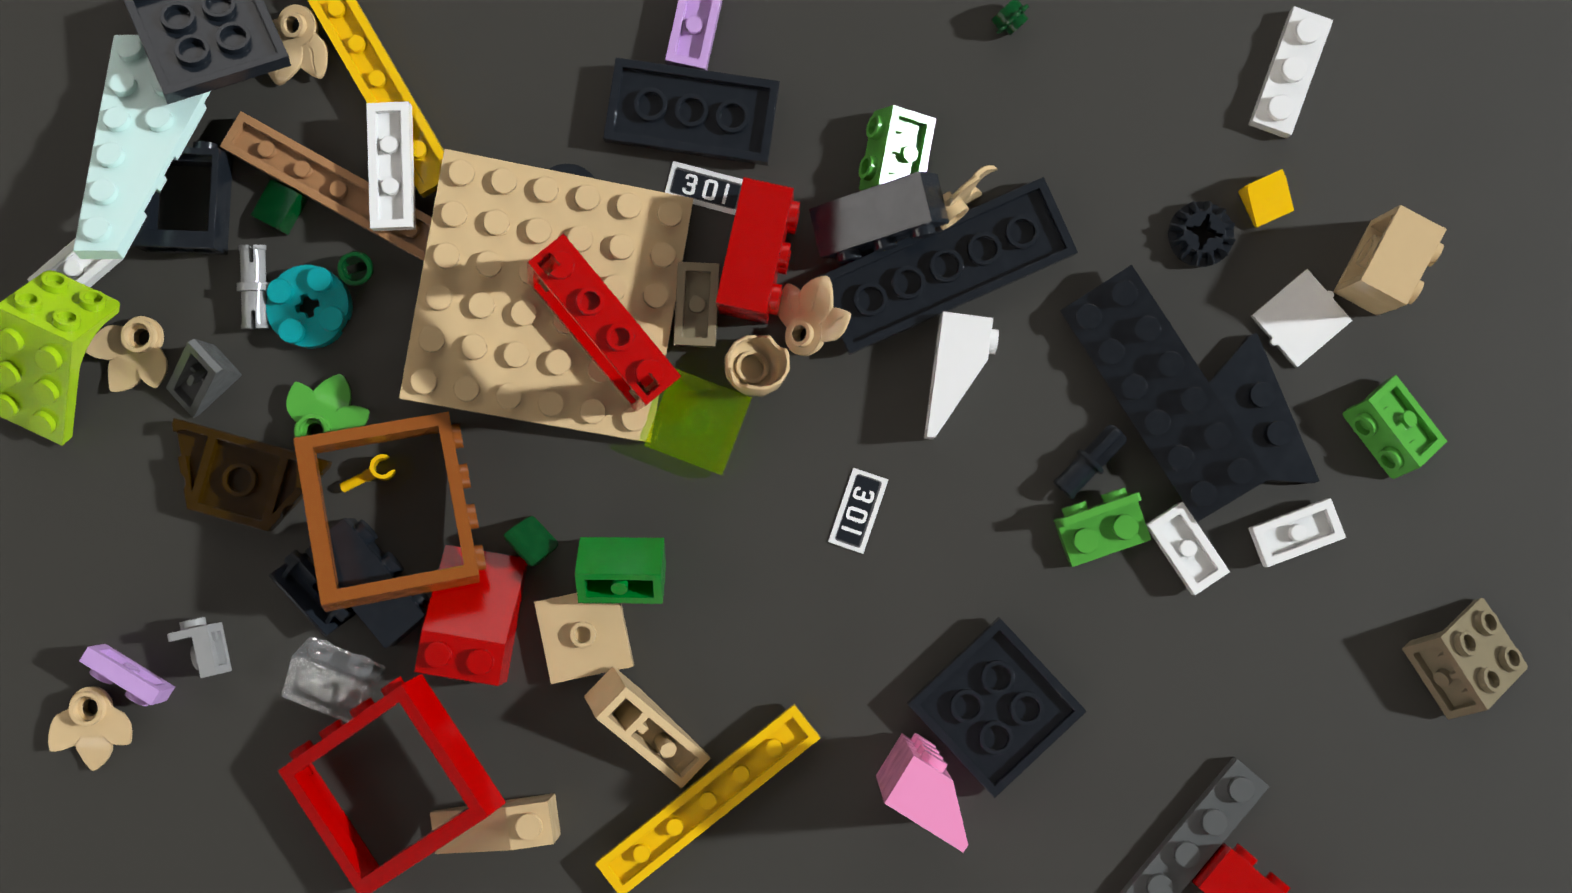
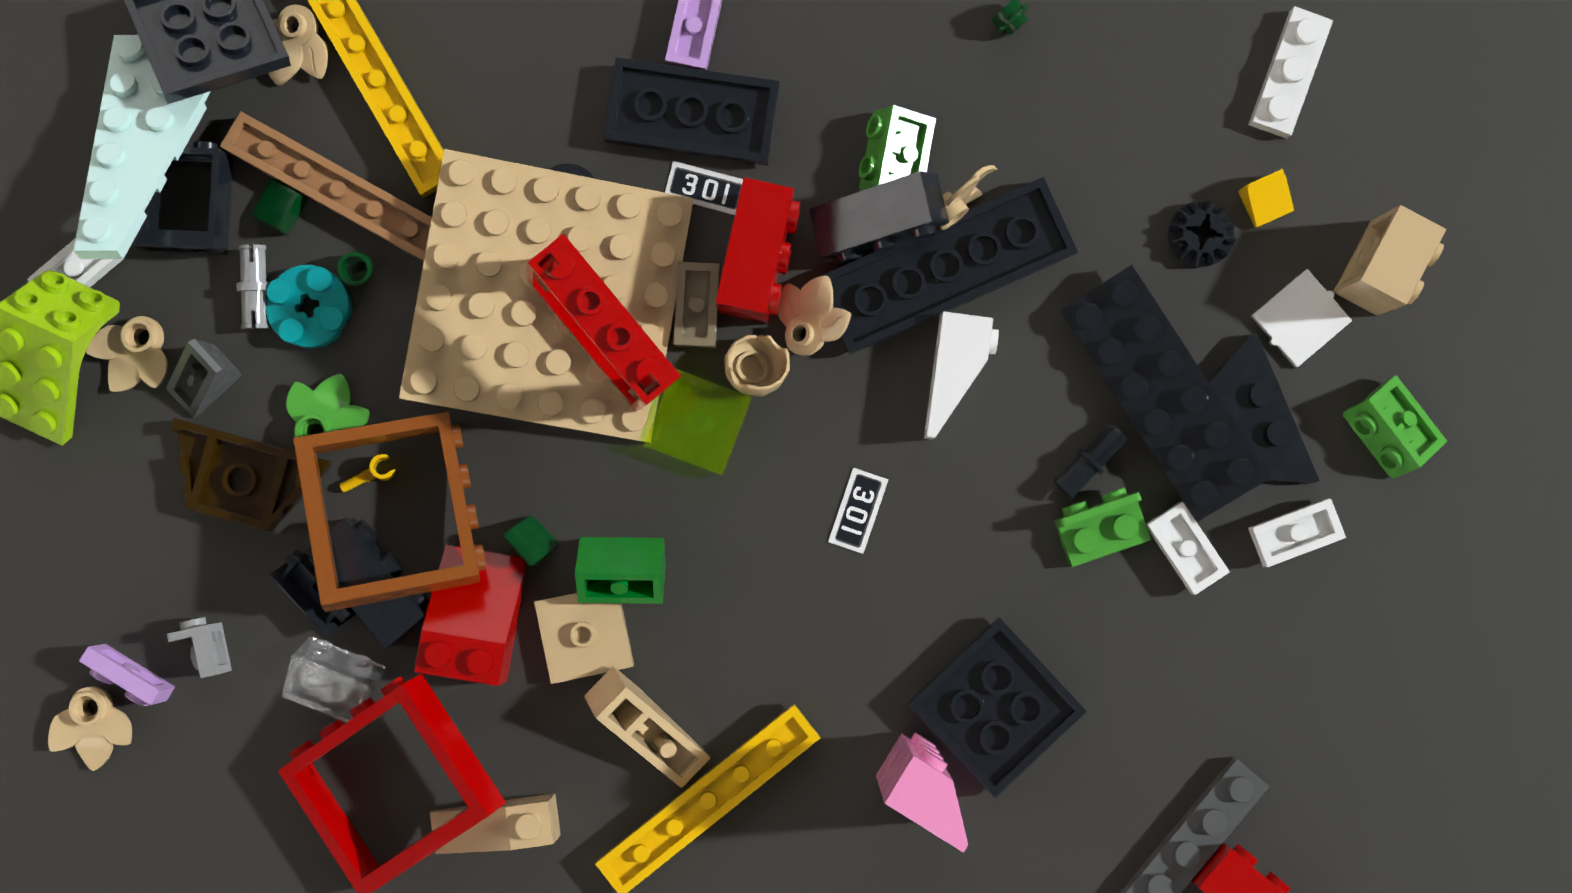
(391, 166): white plate -> none
(1467, 661): dark tan bracket -> none

